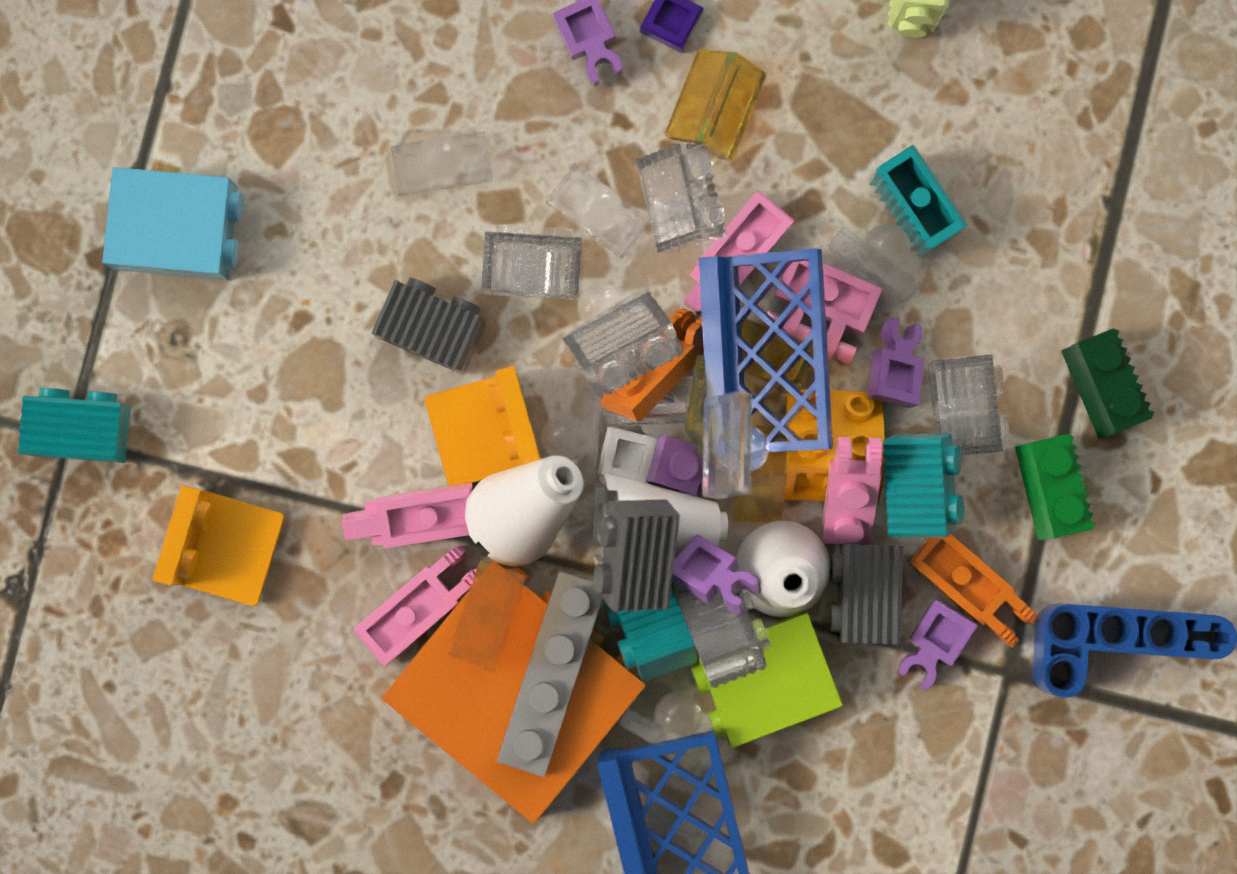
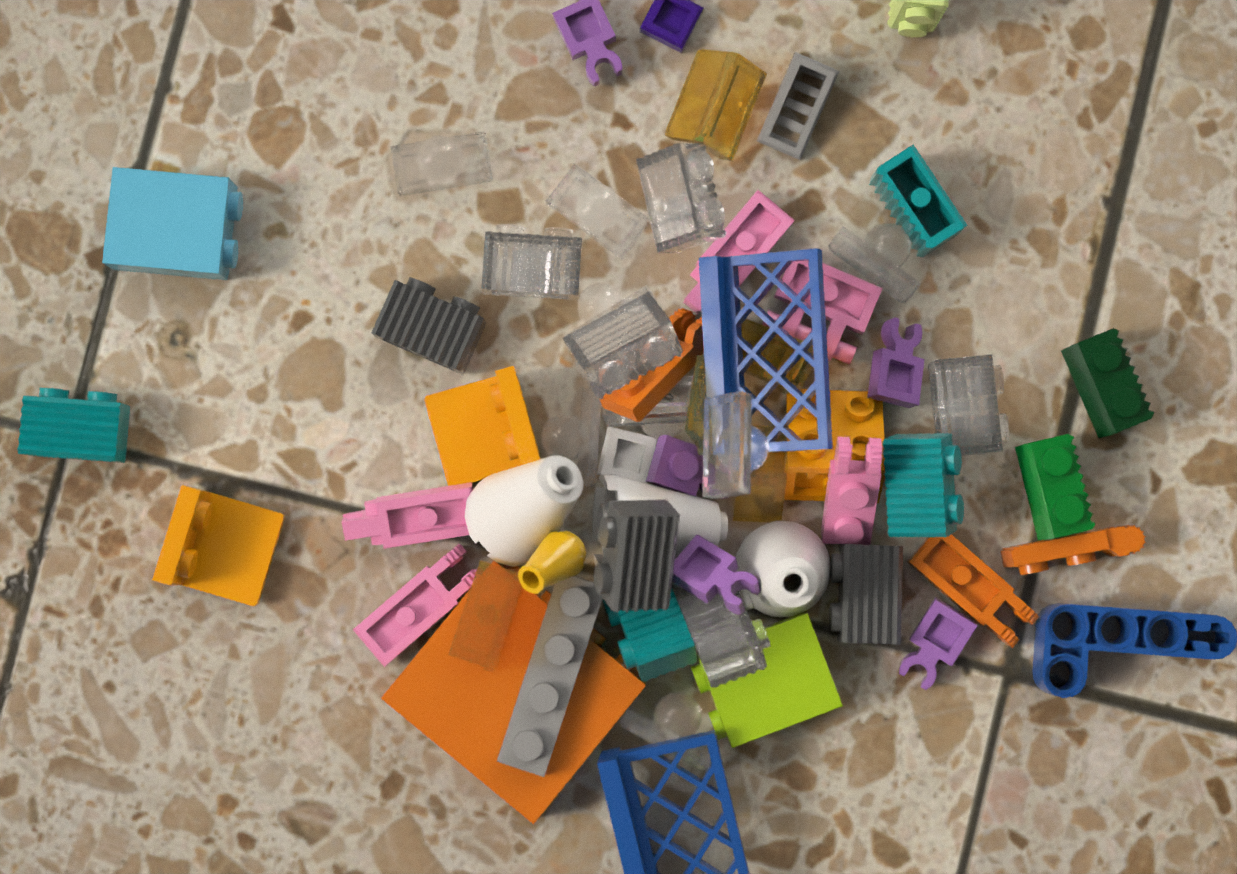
(555, 560): none -> yellow cone
(813, 68): none -> light grey slope
(1076, 548): none -> orange hinge

